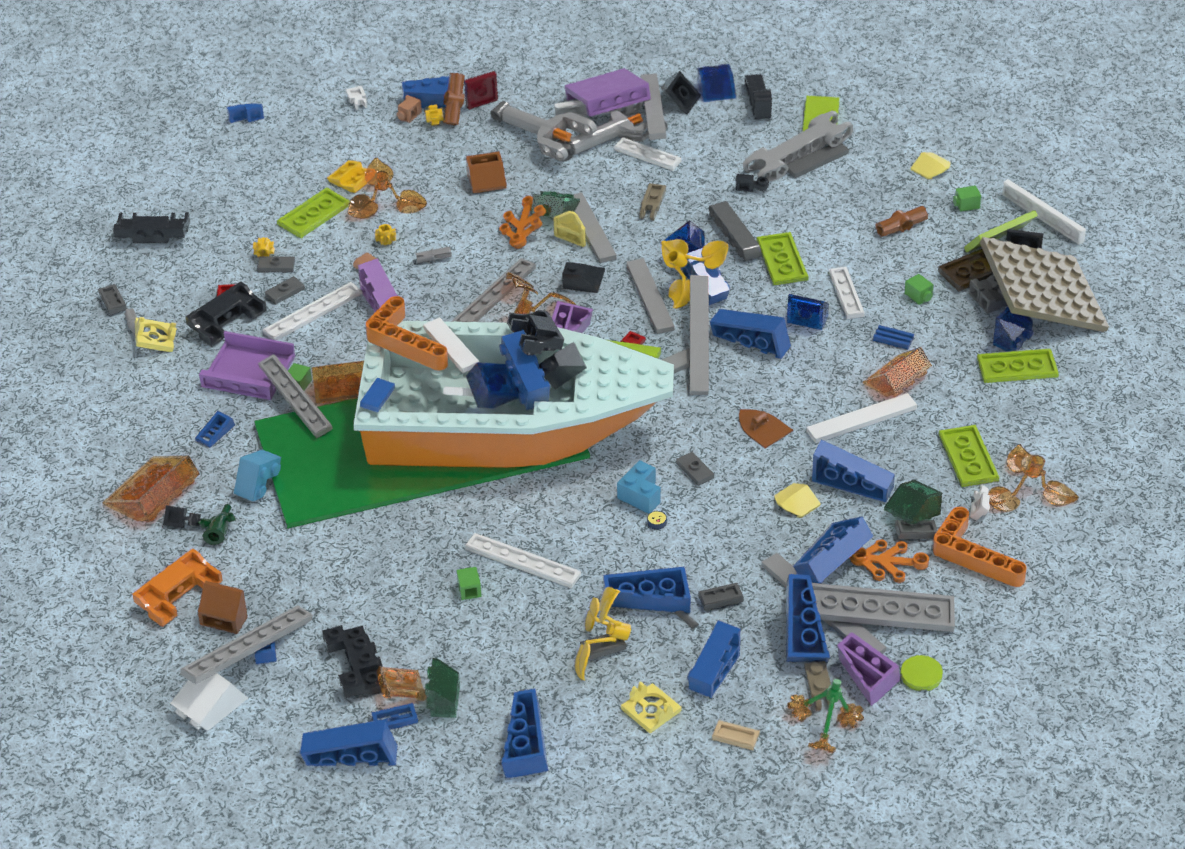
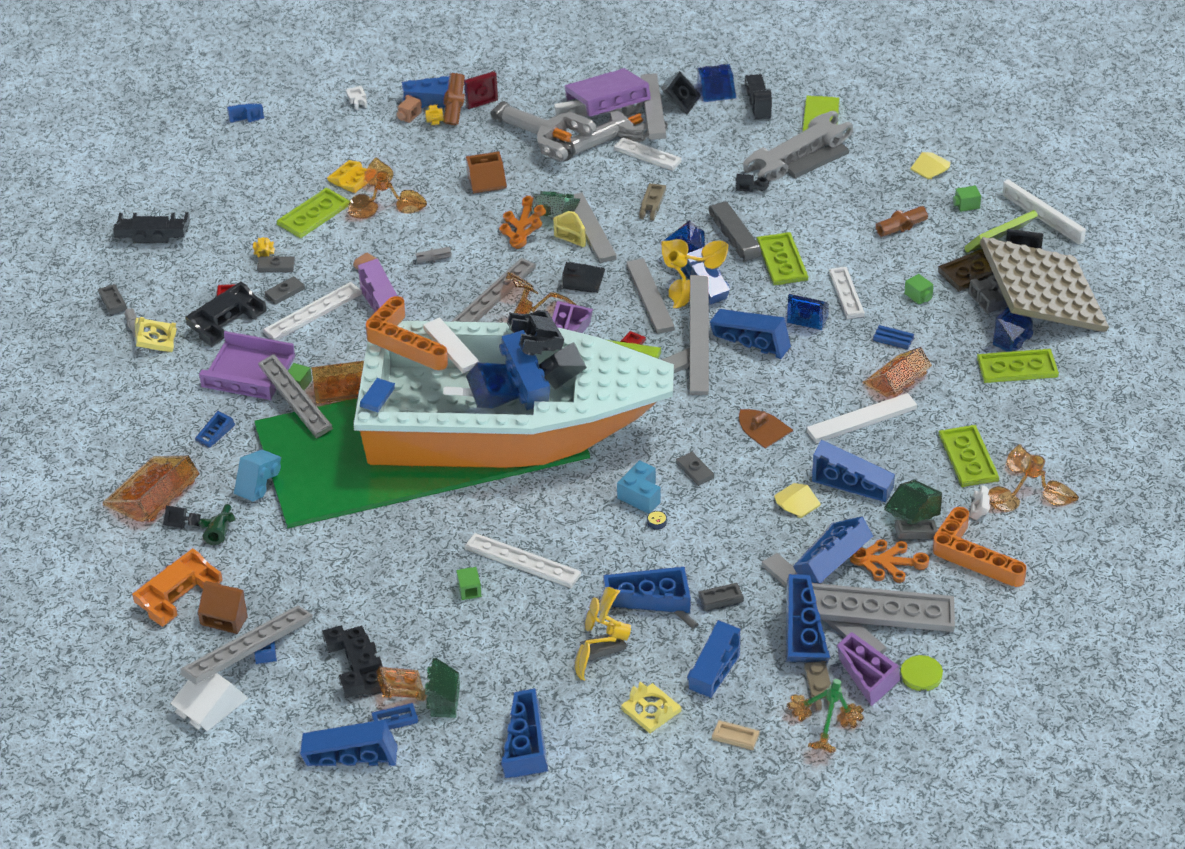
(385, 234): yellow gear -> none

